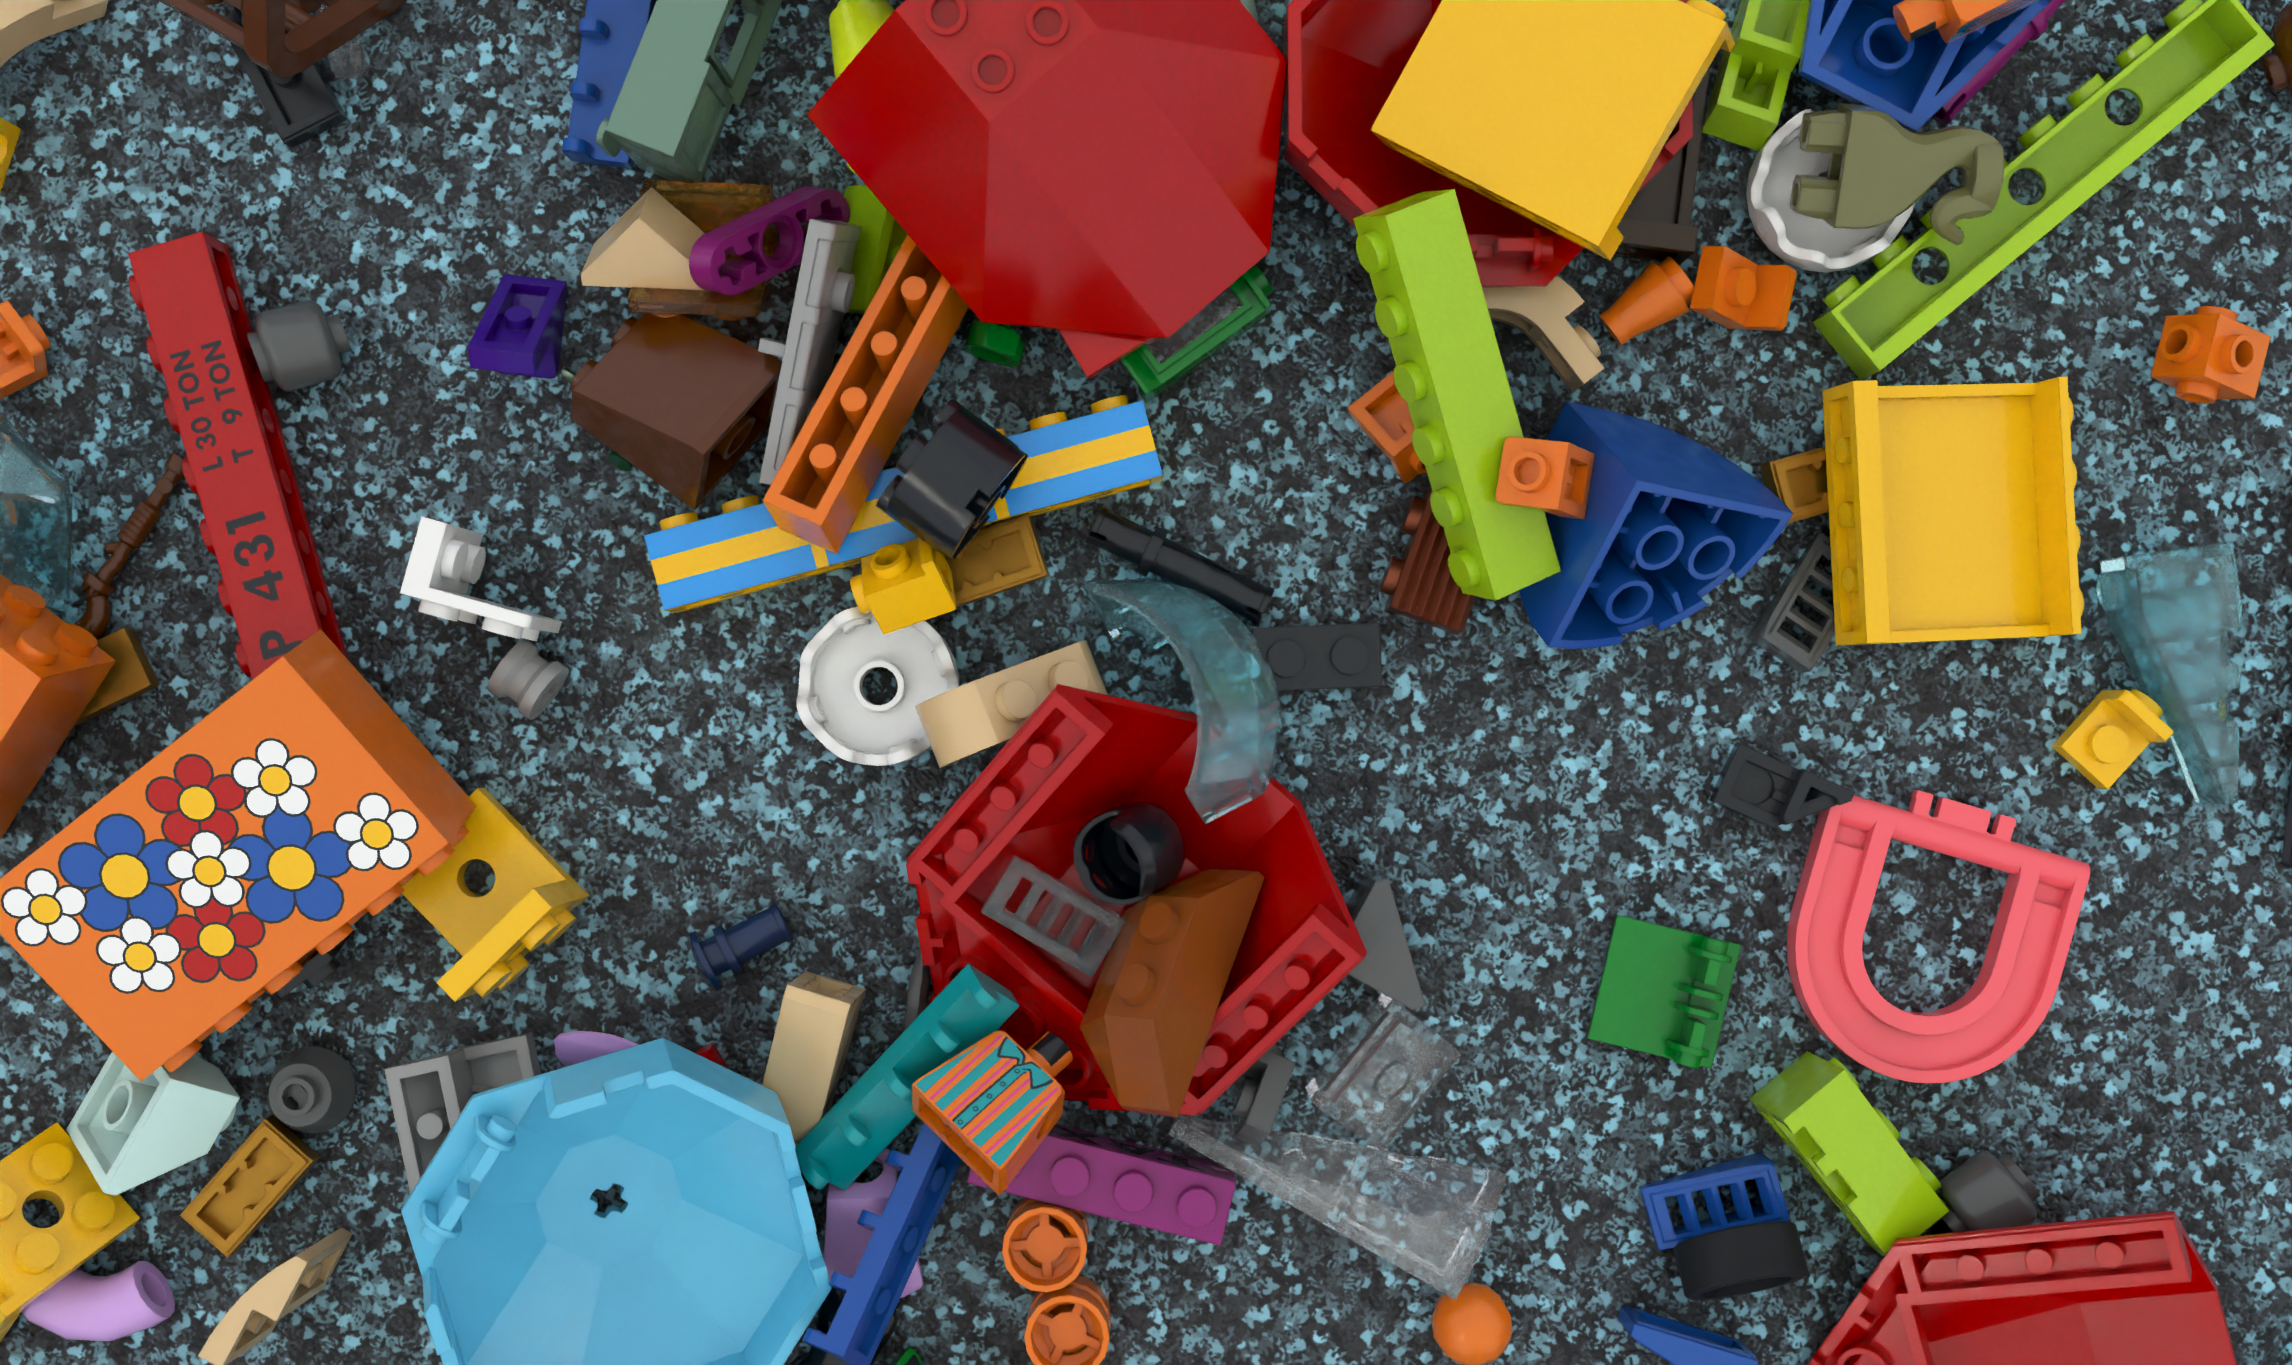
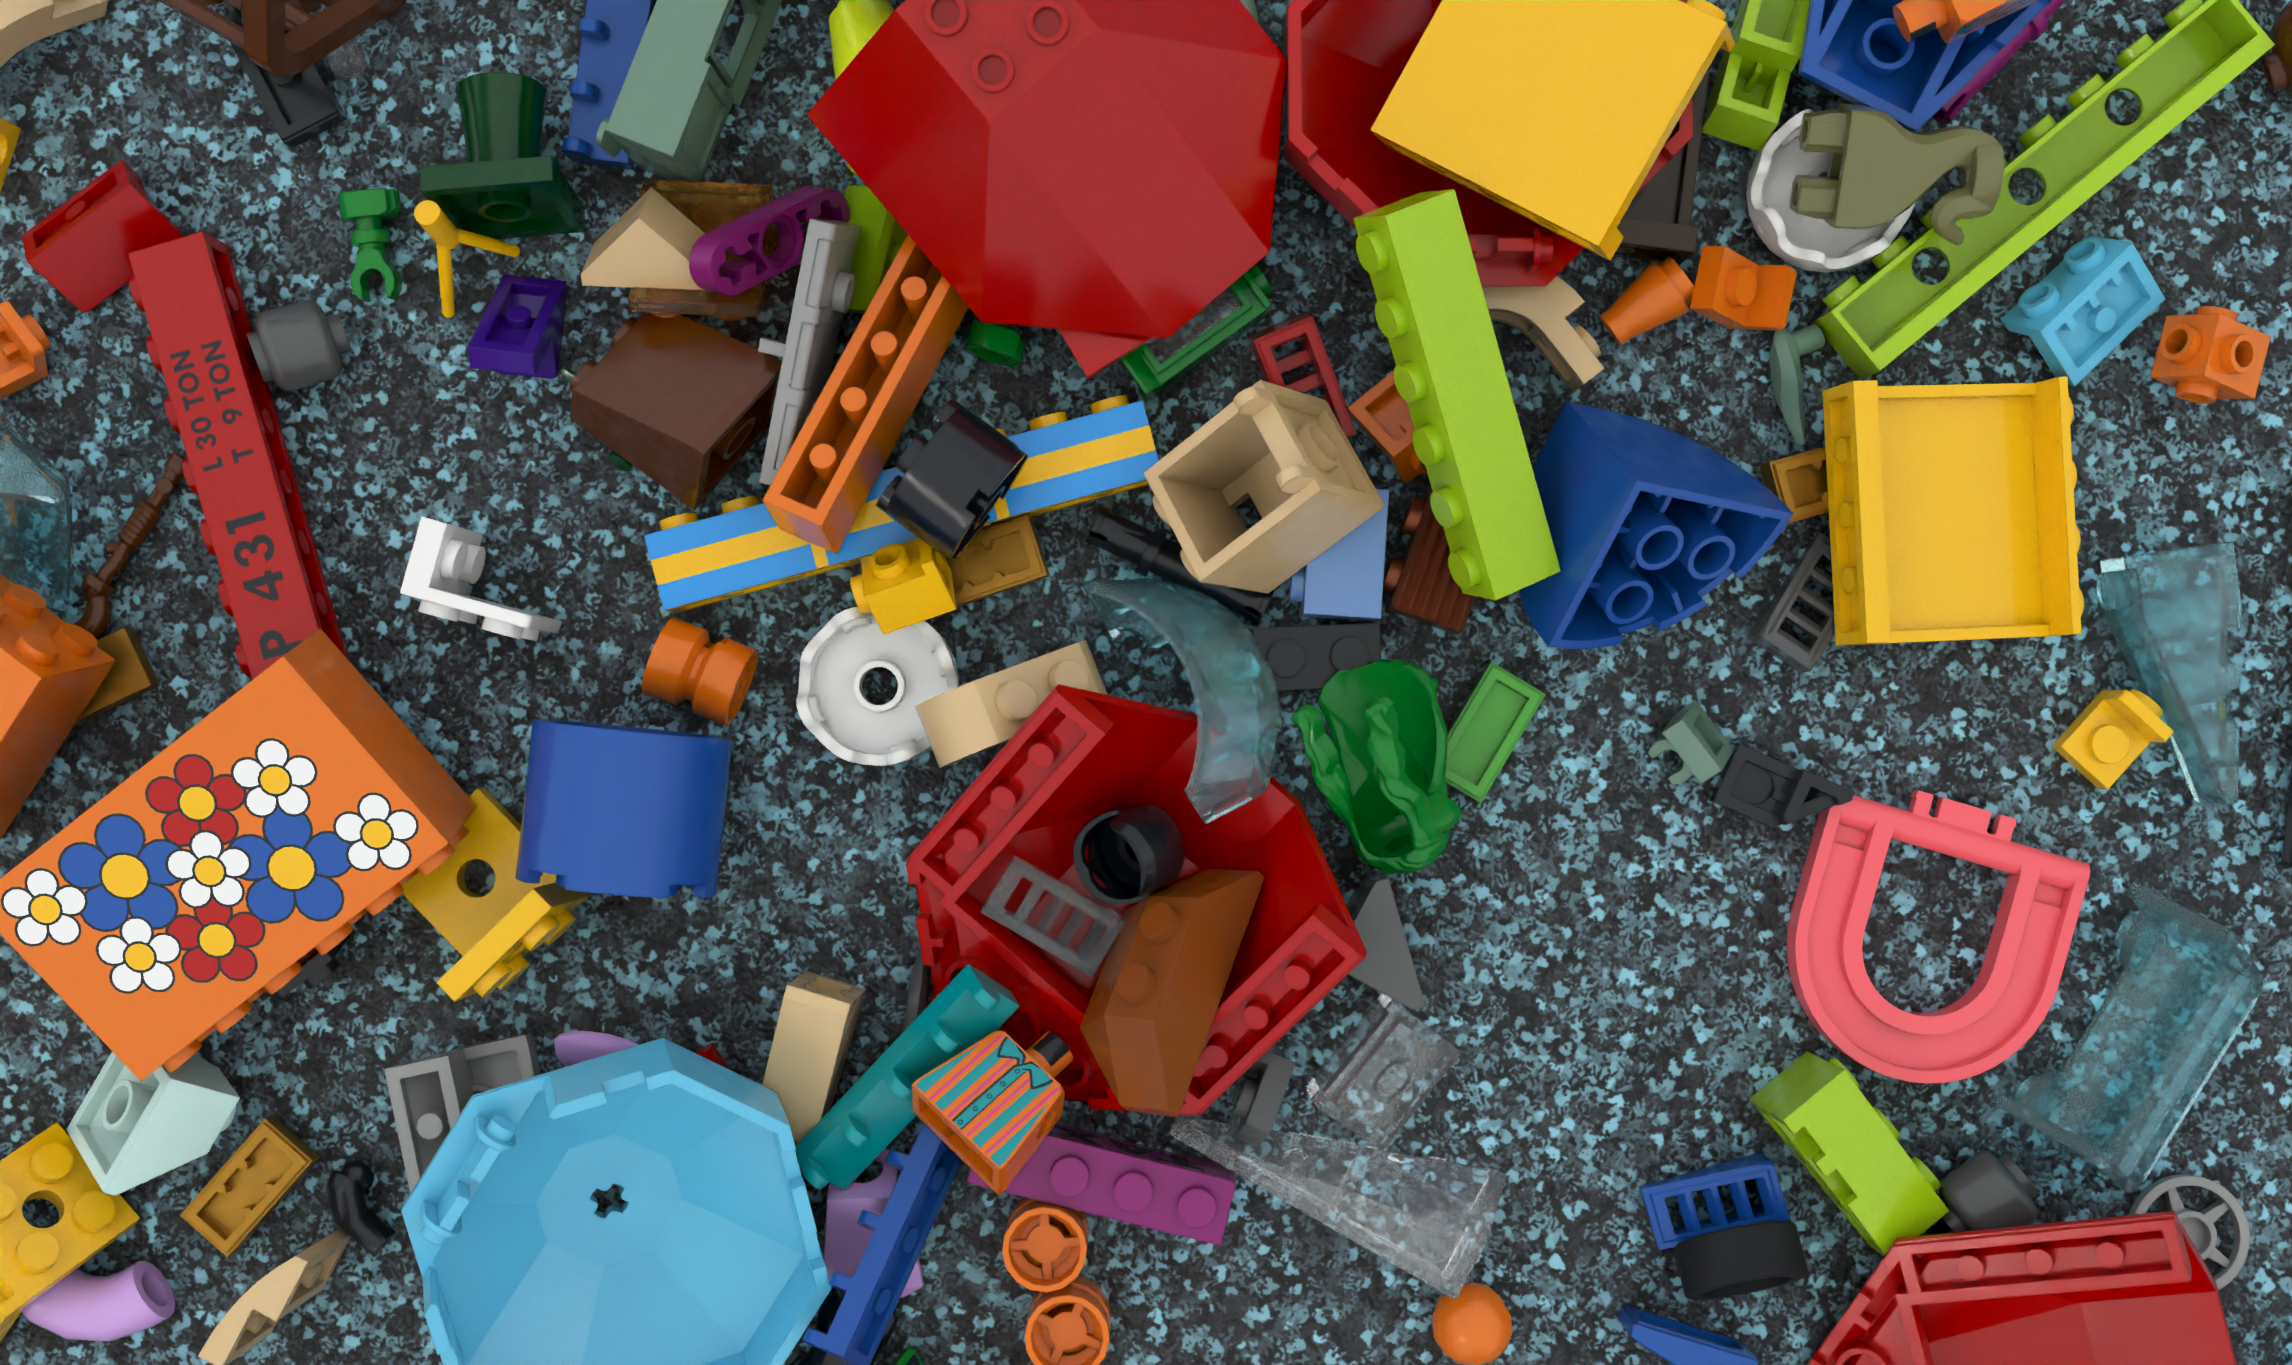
(88, 238): none -> red panel
(312, 1089): dark grey cone -> none
(350, 1210): none -> black arm
(367, 211): none -> green piece
(448, 237): none -> yellow plant
(506, 181): none -> dark green plant
(527, 679): light grey wheel -> none
(623, 809): none -> blue brick
(694, 669): none -> orange wheel
(738, 944): dark blue pin -> none
(1294, 467): none -> tan container
(1302, 327): none -> red slope
(1347, 576): none -> medium blue brick
(1383, 762): none -> green hair
(1488, 729): none -> bright green tile
(1545, 476): orange bracket -> none
(1663, 991): green hinge -> none
(1696, 742): none -> sand green tile
(1787, 373): none -> sand green bar
(2086, 305): none -> medium azure bracket
(2148, 1044): none -> clear light blue windscreen
(2200, 1224): none -> light grey wheel

